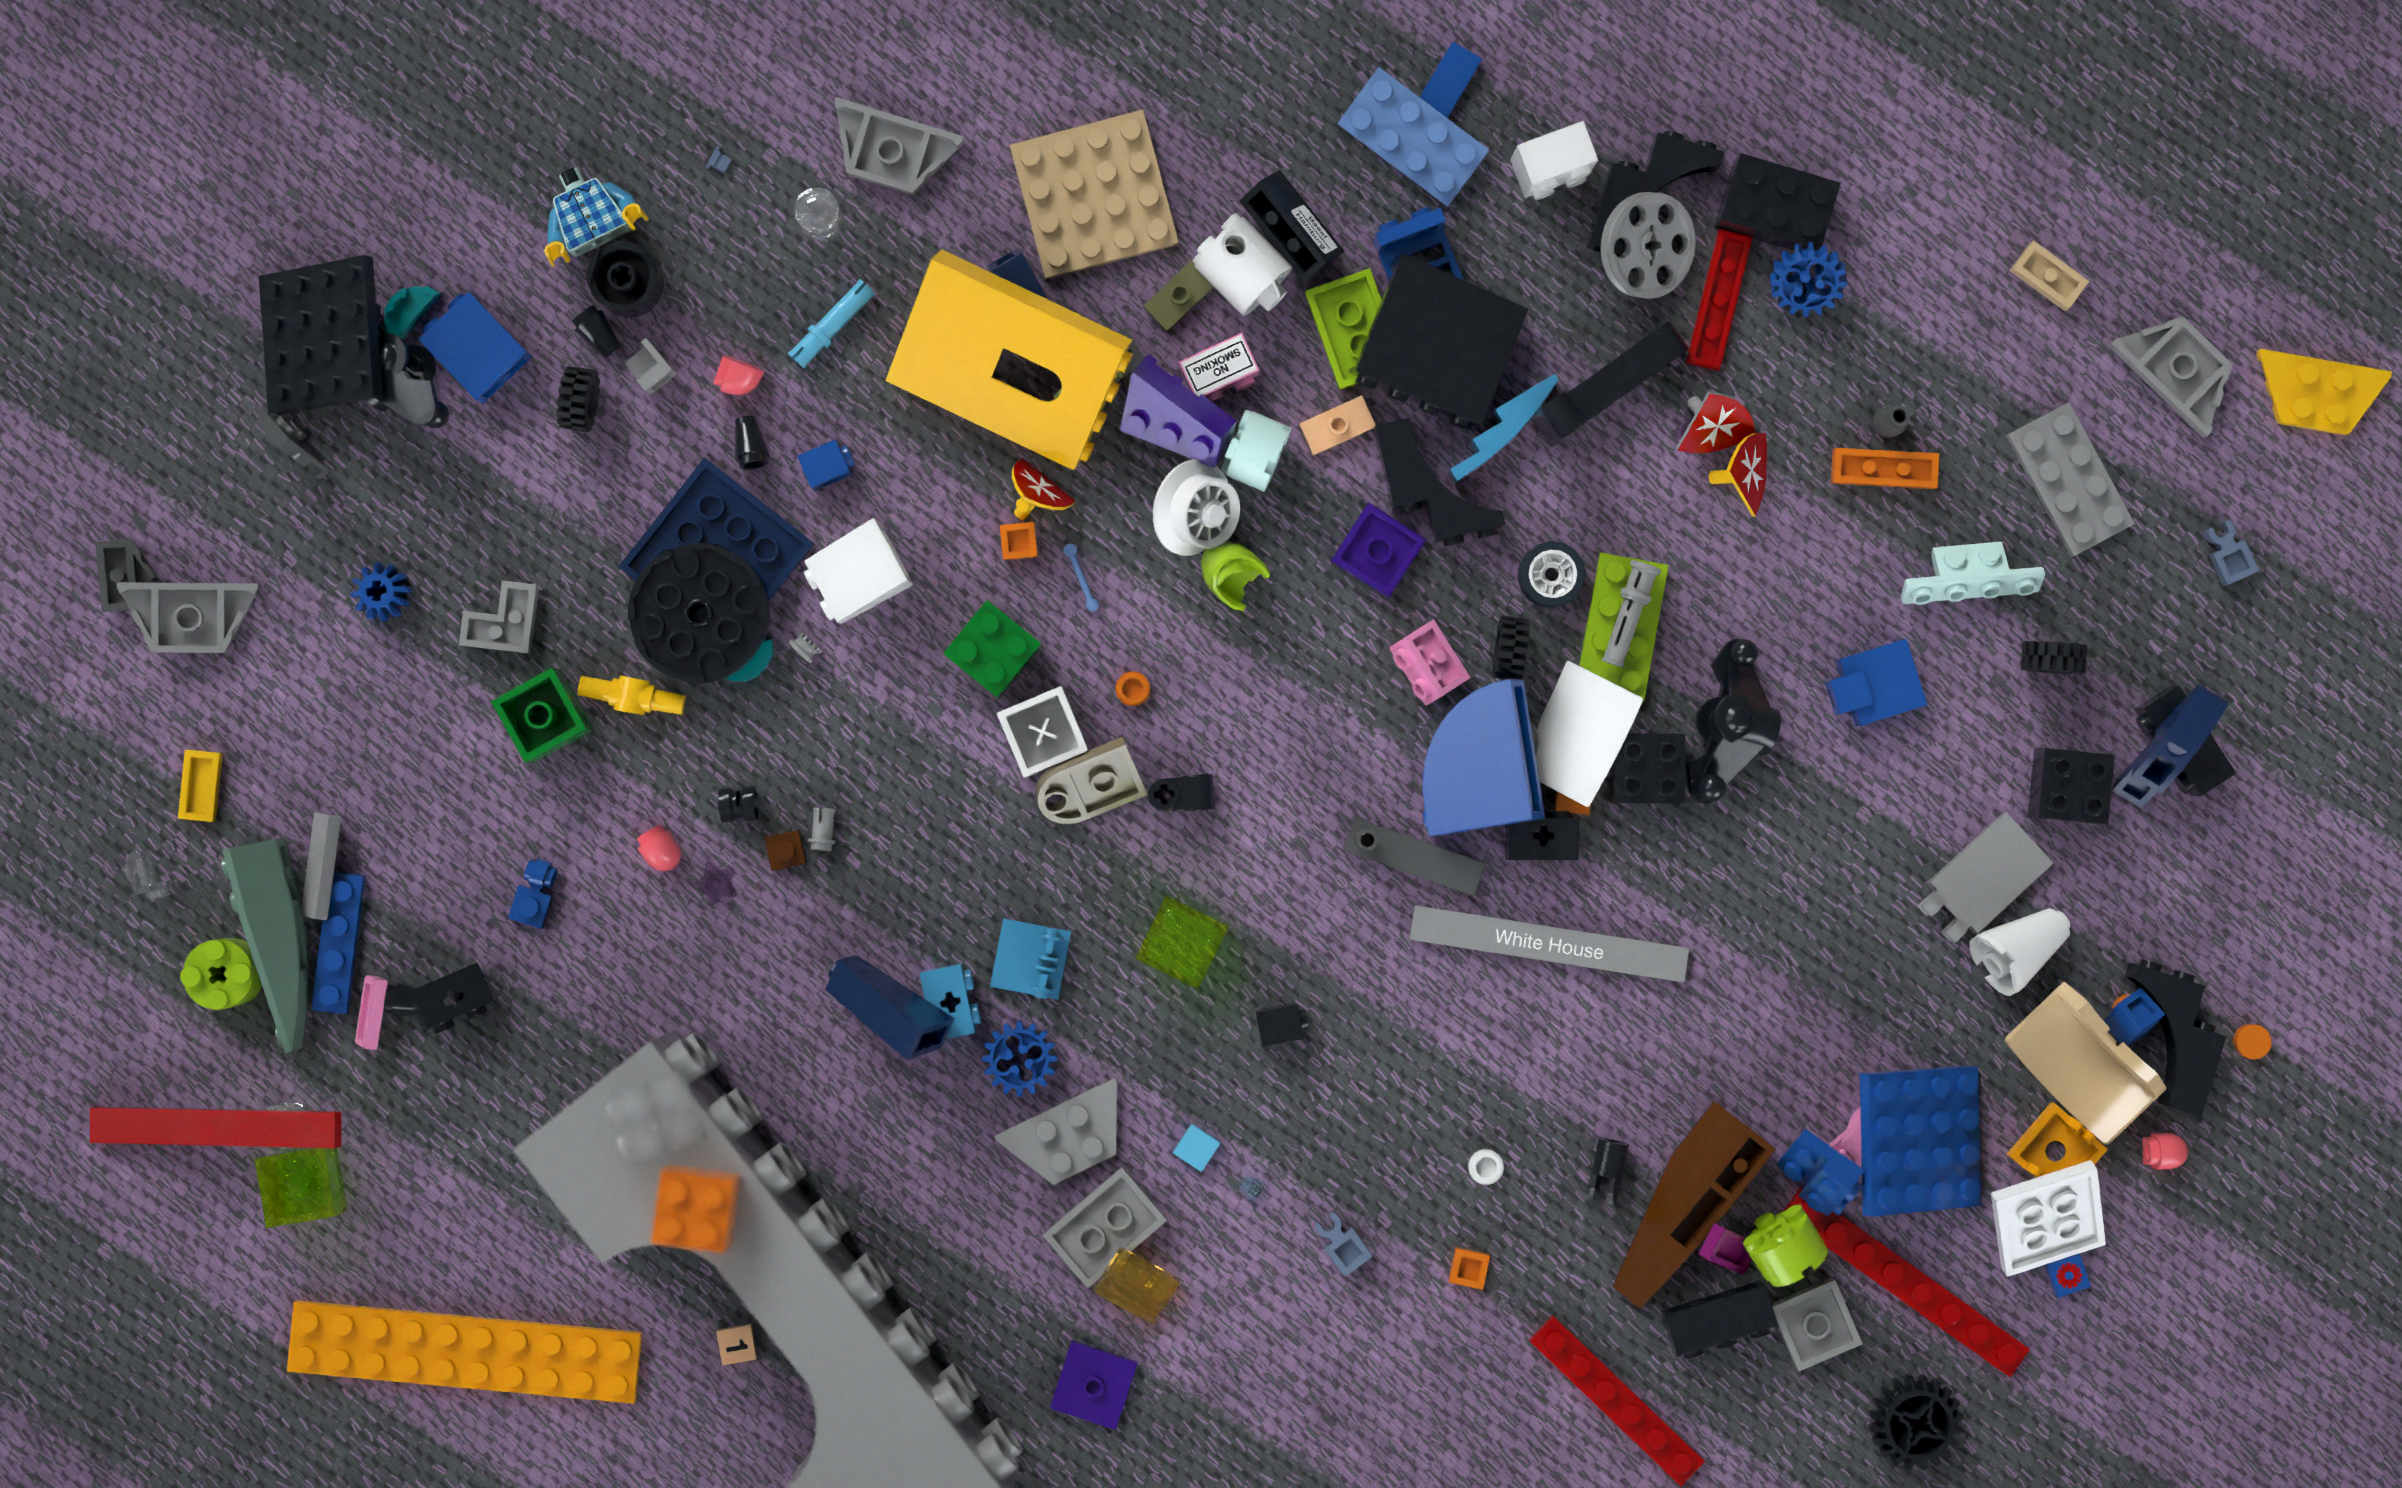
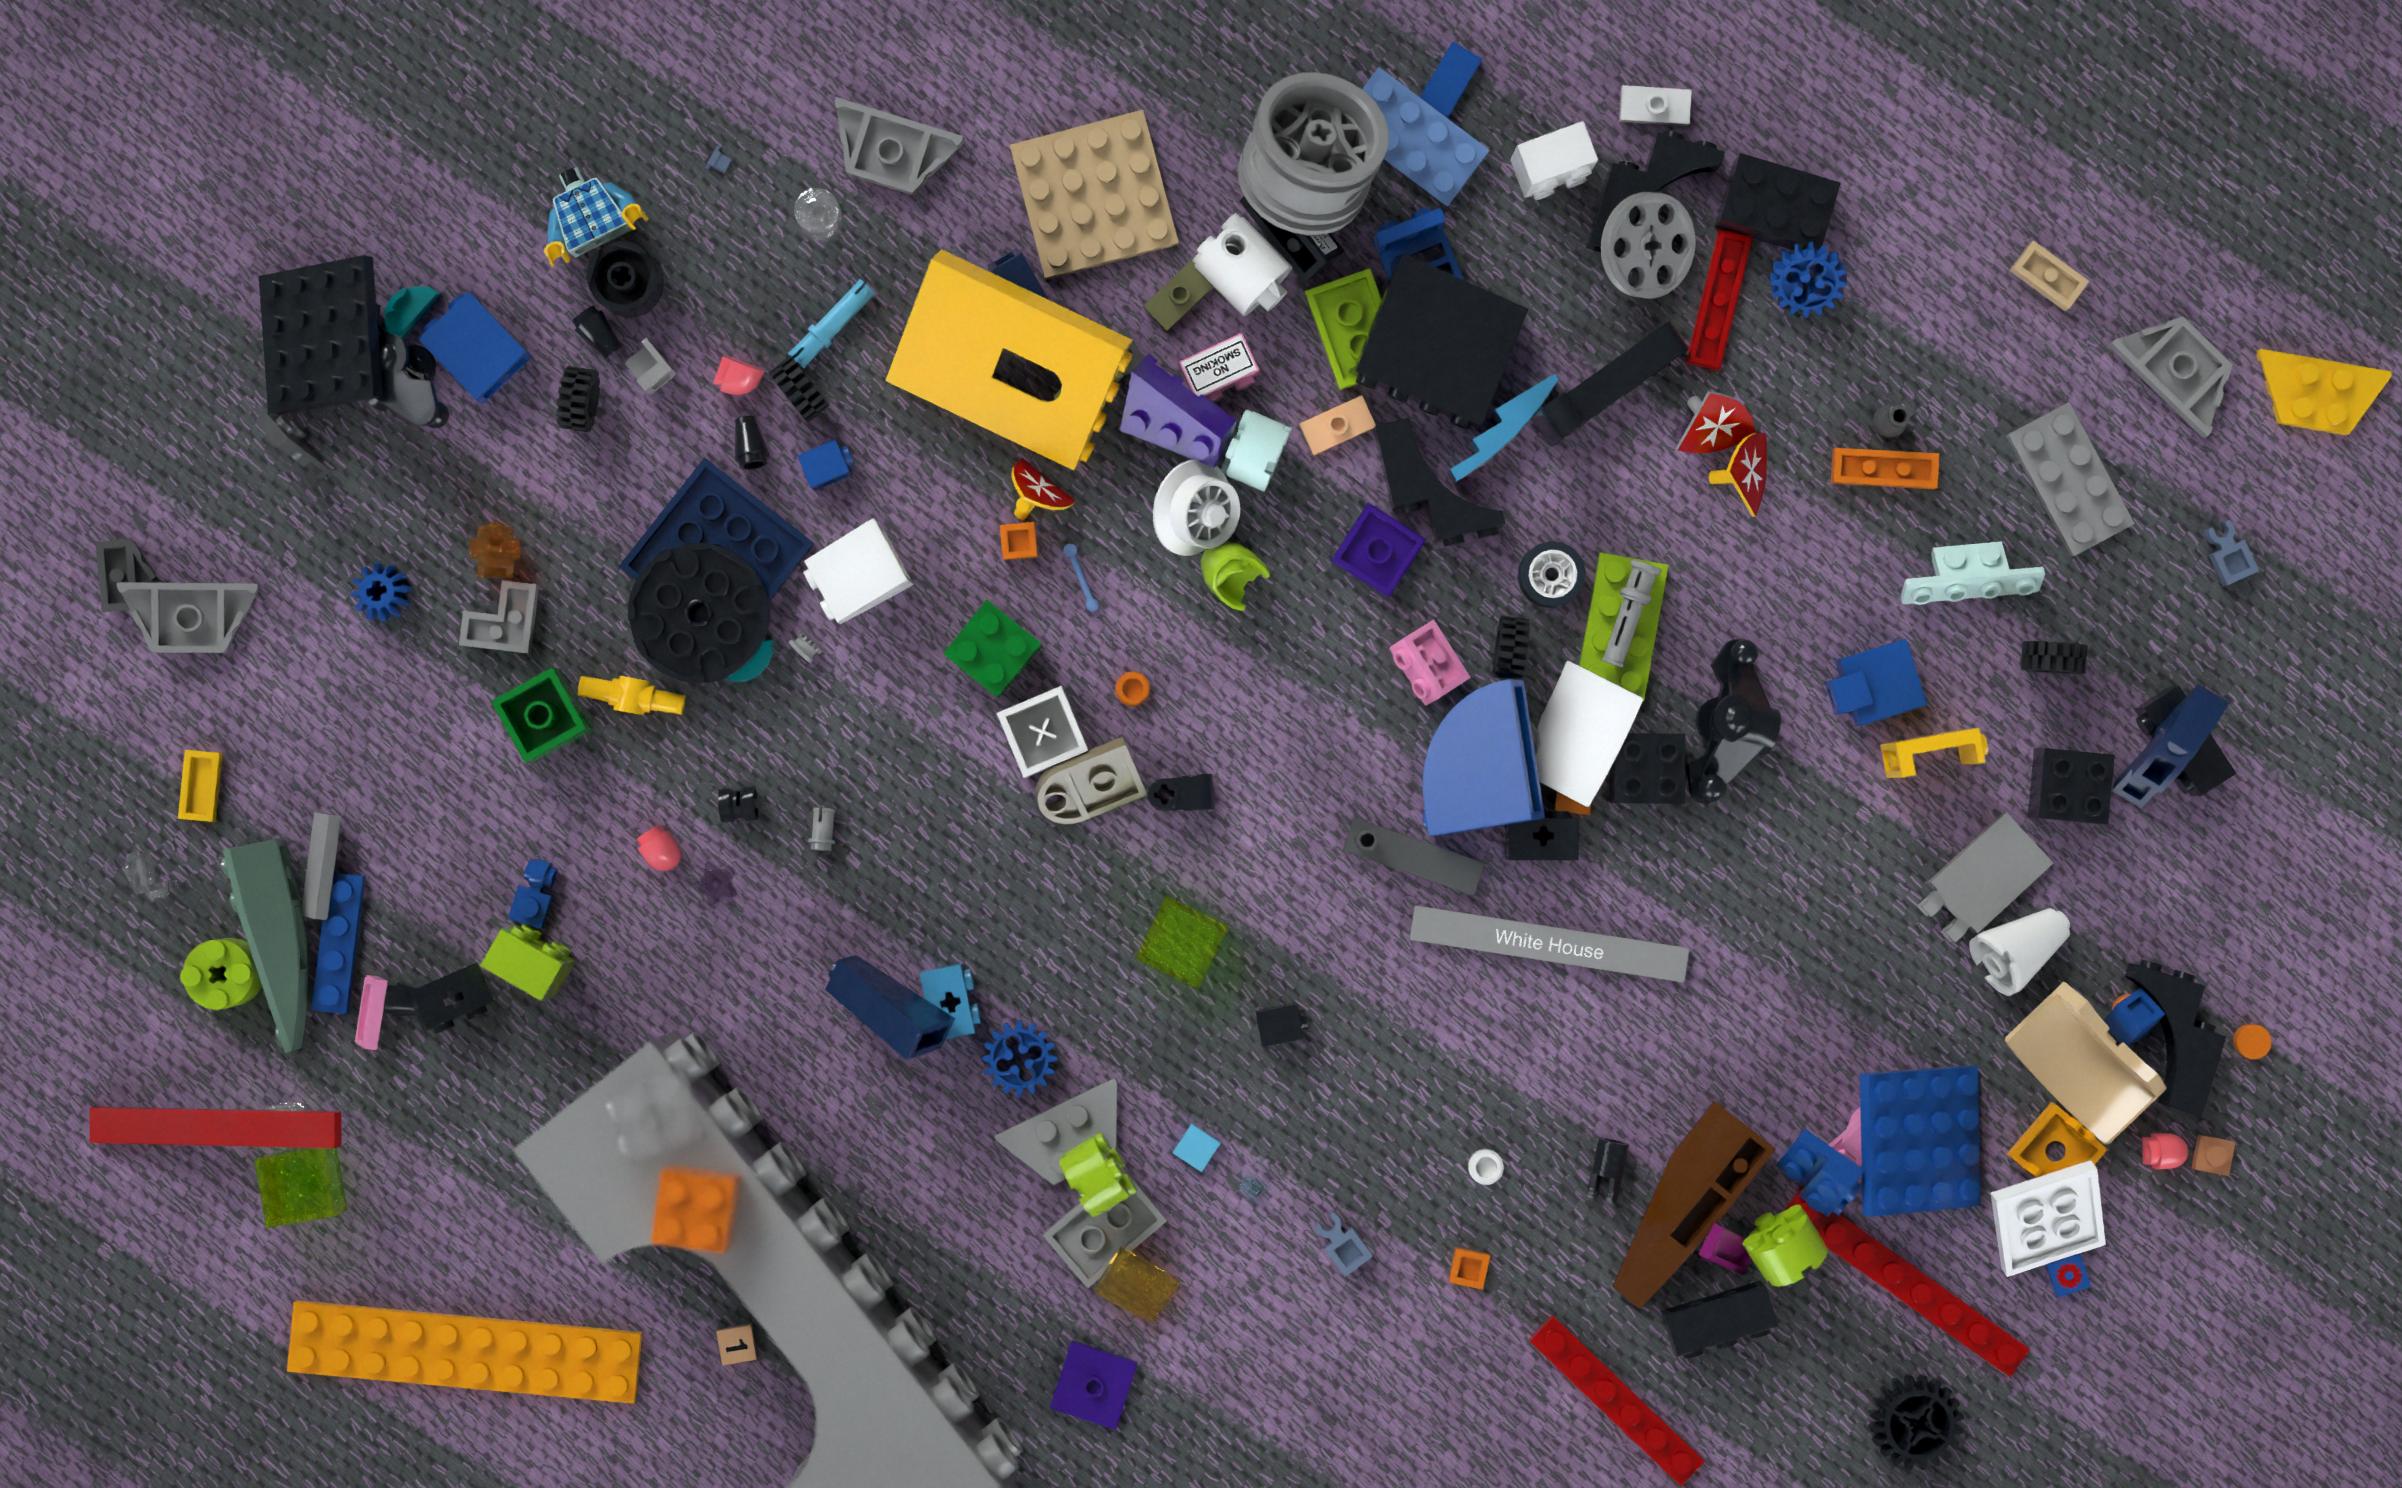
(495, 550): none -> clear orange brick
(528, 961): none -> lime brick
(785, 850): reddish brown plate -> none
(798, 389): none -> black tyre
(1030, 959): dark azure hinge -> none
(1097, 1174): none -> lime brick
(1312, 153): none -> light grey wheel
(1655, 105): none -> white plate
(1816, 1324): light grey plate -> none
(1899, 758): none -> yellow panel
(2213, 1155): none -> nougat plate

